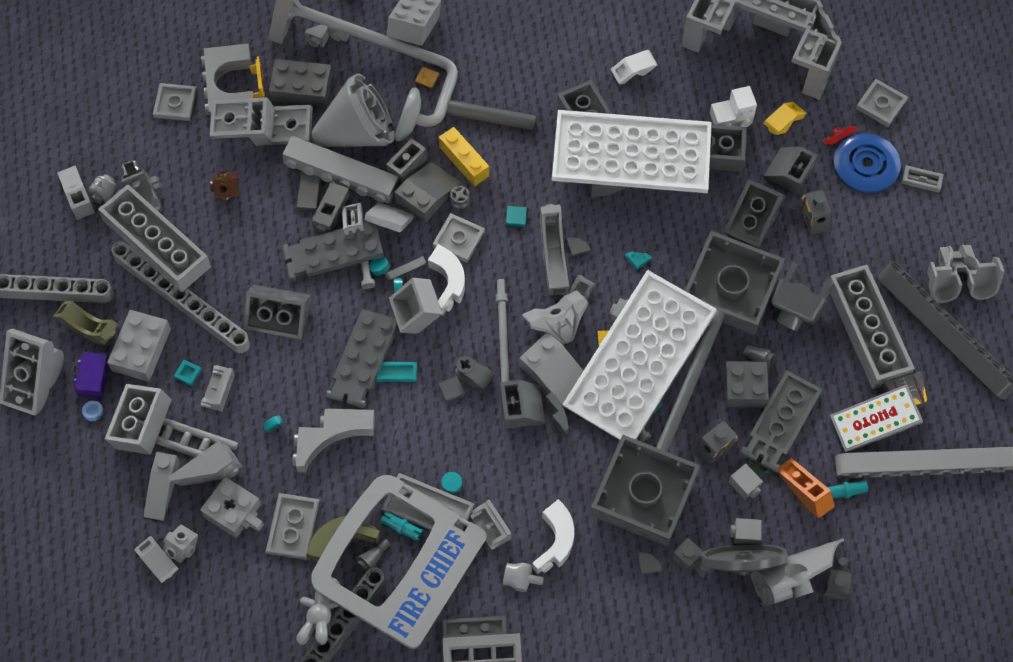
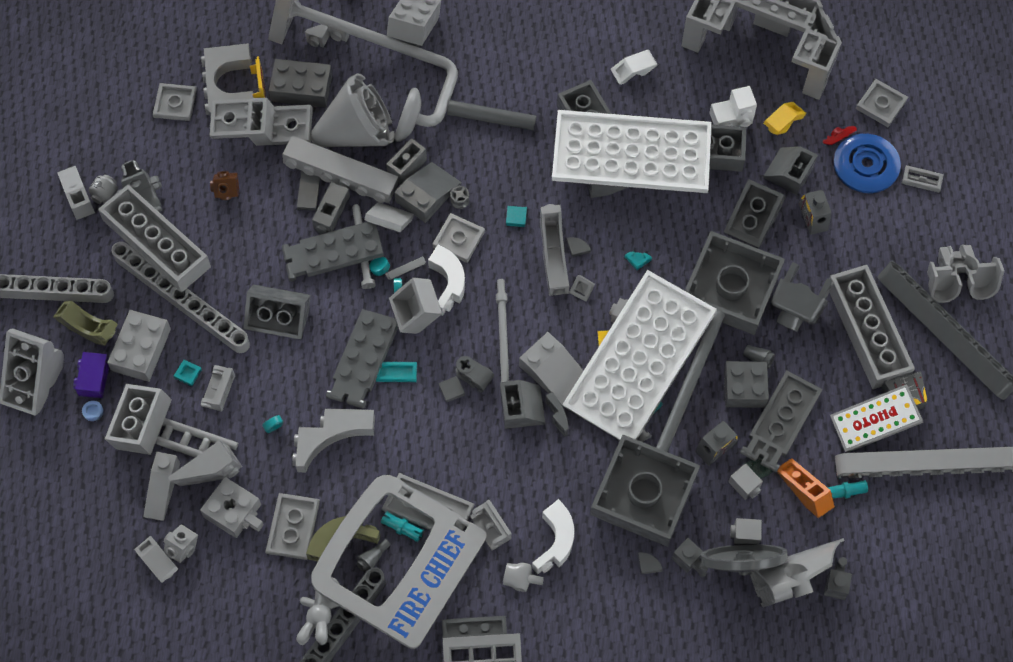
(360, 225): light grey tile -> none
(427, 78): pearl gold tile -> none
(451, 482): teal tile -> none
(464, 156): yellow brick -> none
(560, 319): light grey piece -> none

